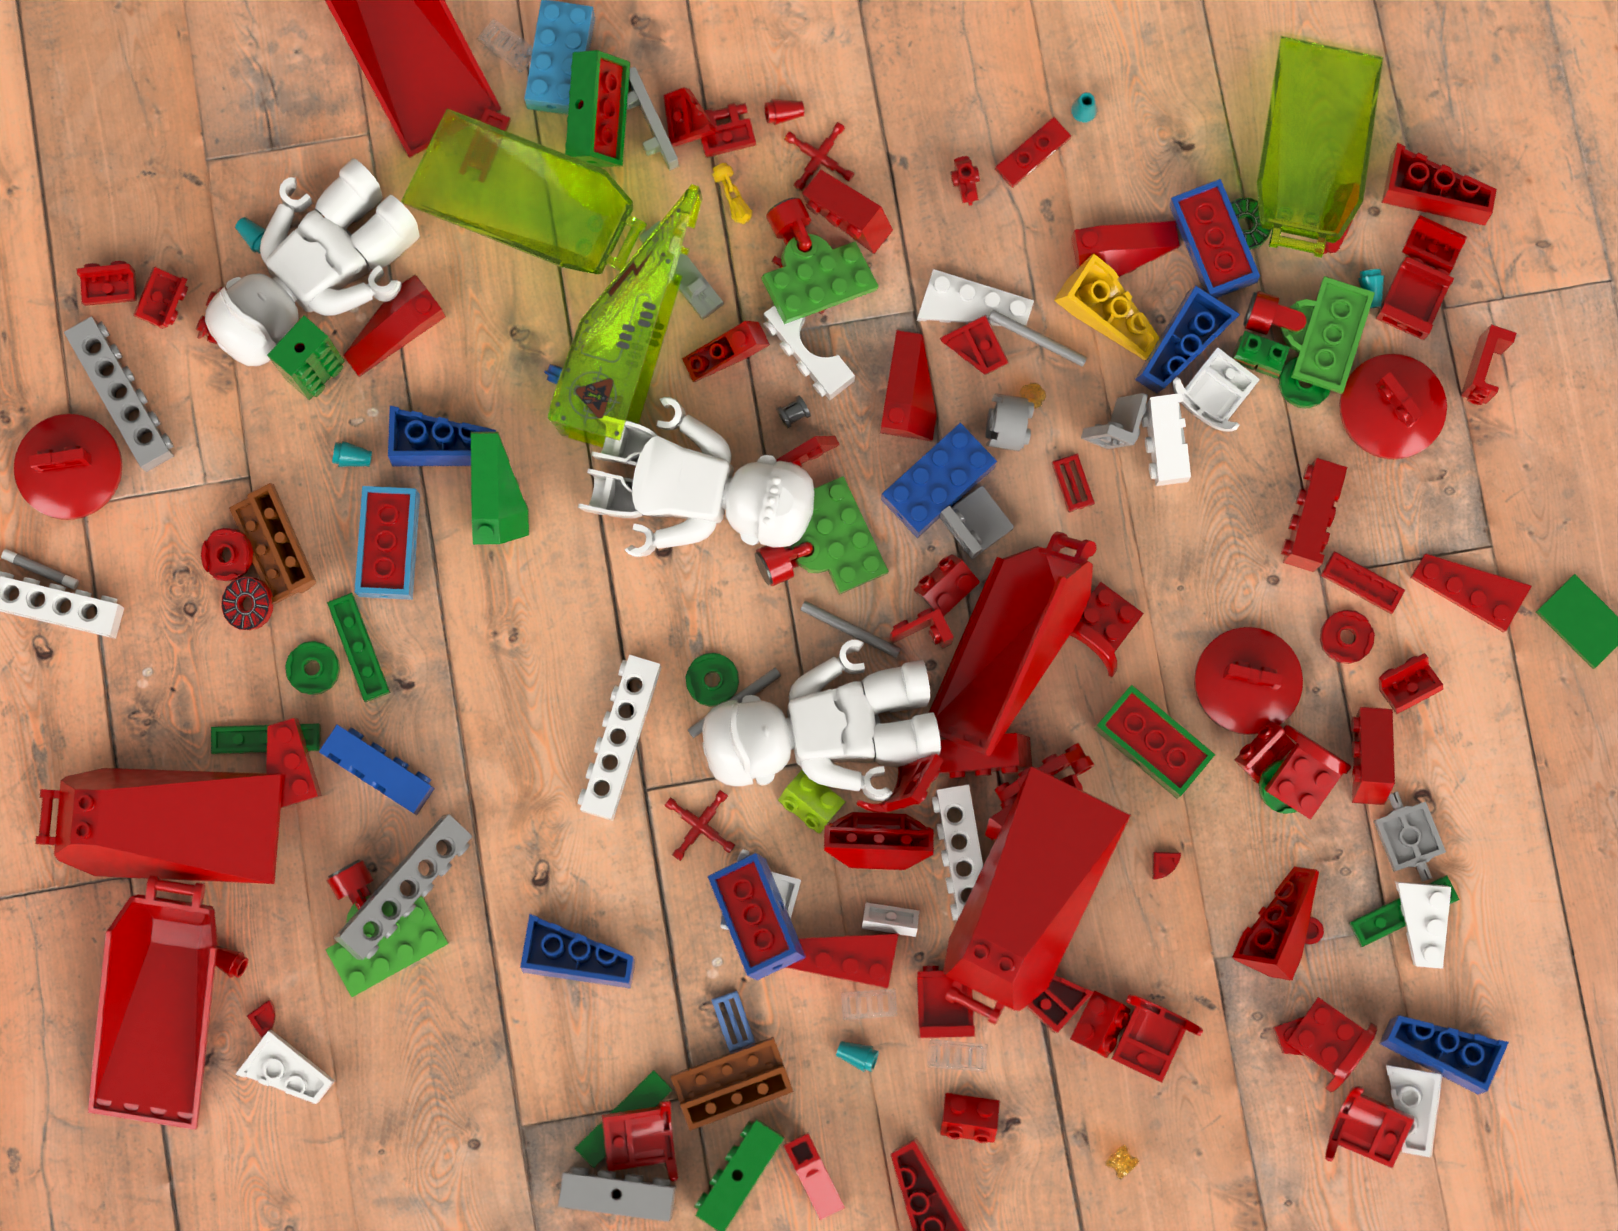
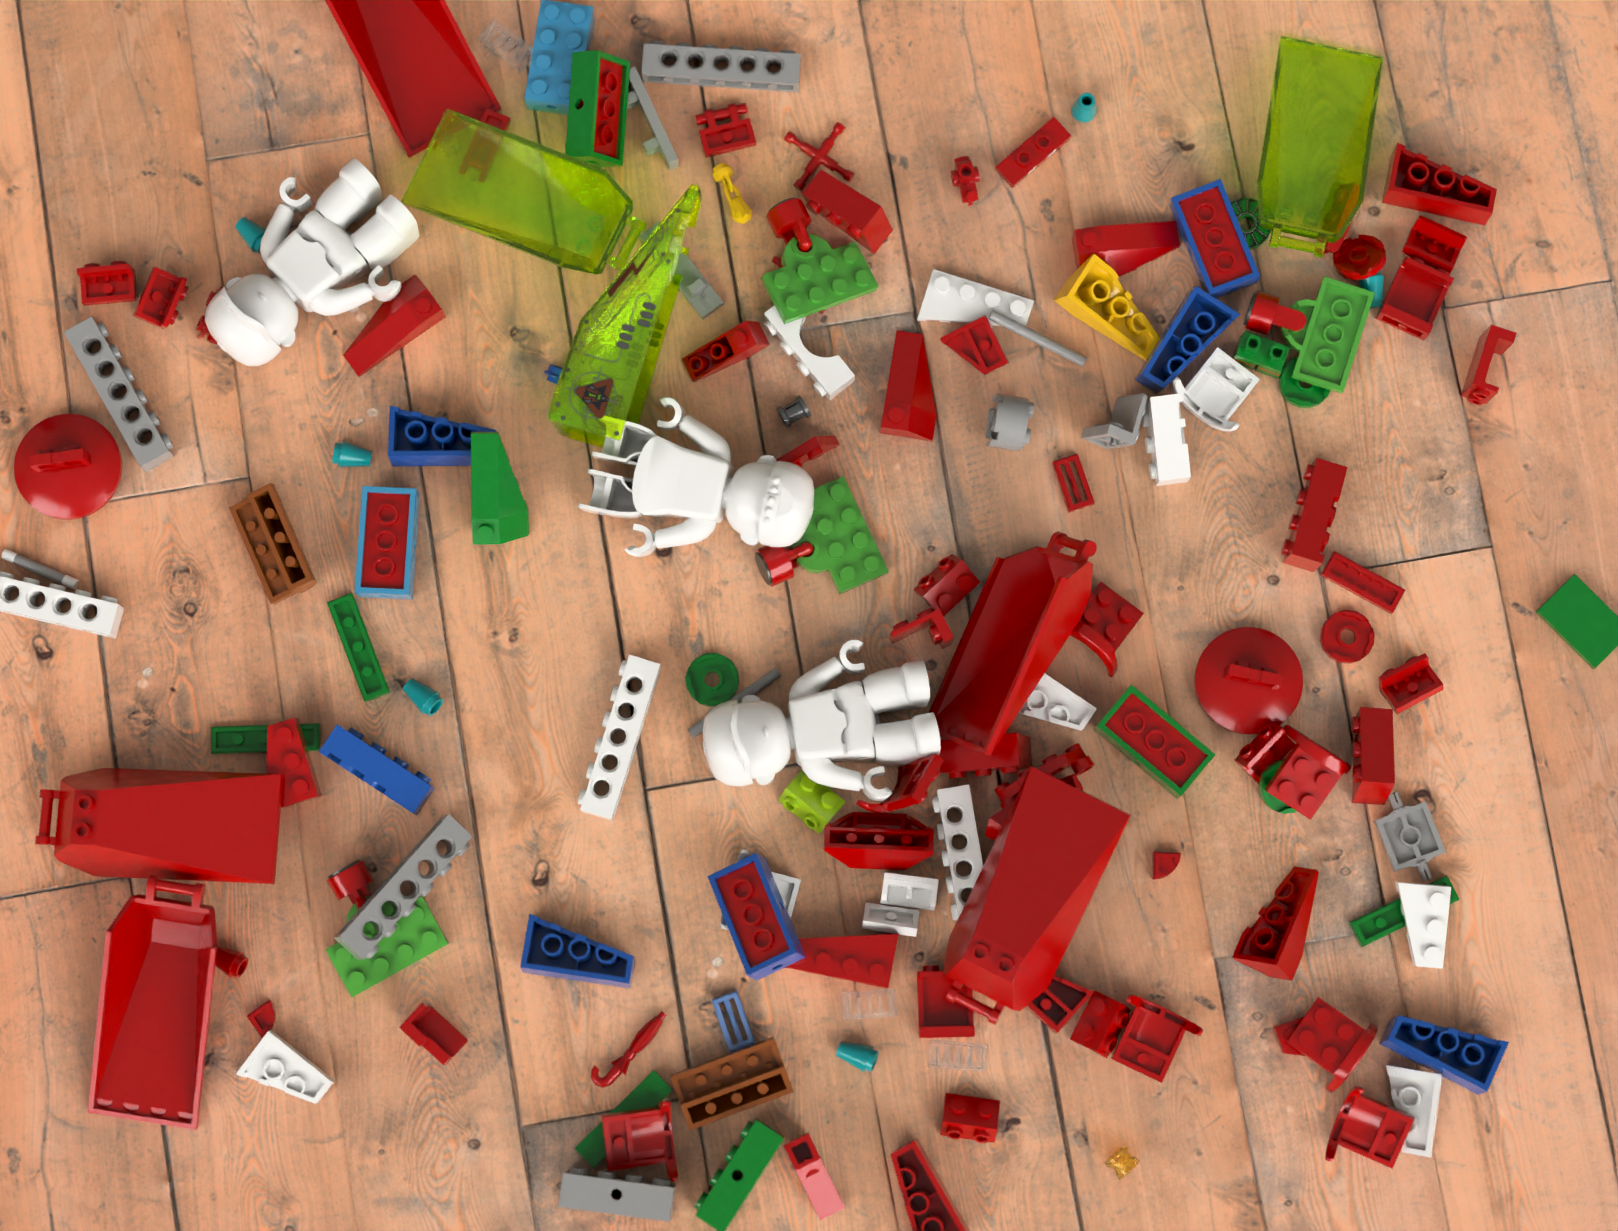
(233, 603): tile -> none
(240, 558): red tile -> none
(306, 358): green brick -> none
(317, 683): green tile -> none
(424, 698): none -> teal cone
(434, 1033): none -> red panel
(640, 1041): none -> red piece
(685, 117): red wing -> none
(699, 825): red piece -> none
(731, 77): none -> light grey brick
(783, 110): red cone -> none
(850, 629): light grey bar -> none
(909, 891): none -> white hinge
(938, 480): blue brick -> none
(976, 522): light grey bracket -> none
(1036, 389): clear yellow plate -> none
(1057, 705): none -> white wing
(1314, 932): red tile -> none
(1360, 257): none -> red tile
(1393, 406): red bracket -> none
(1476, 591): red wing -> none

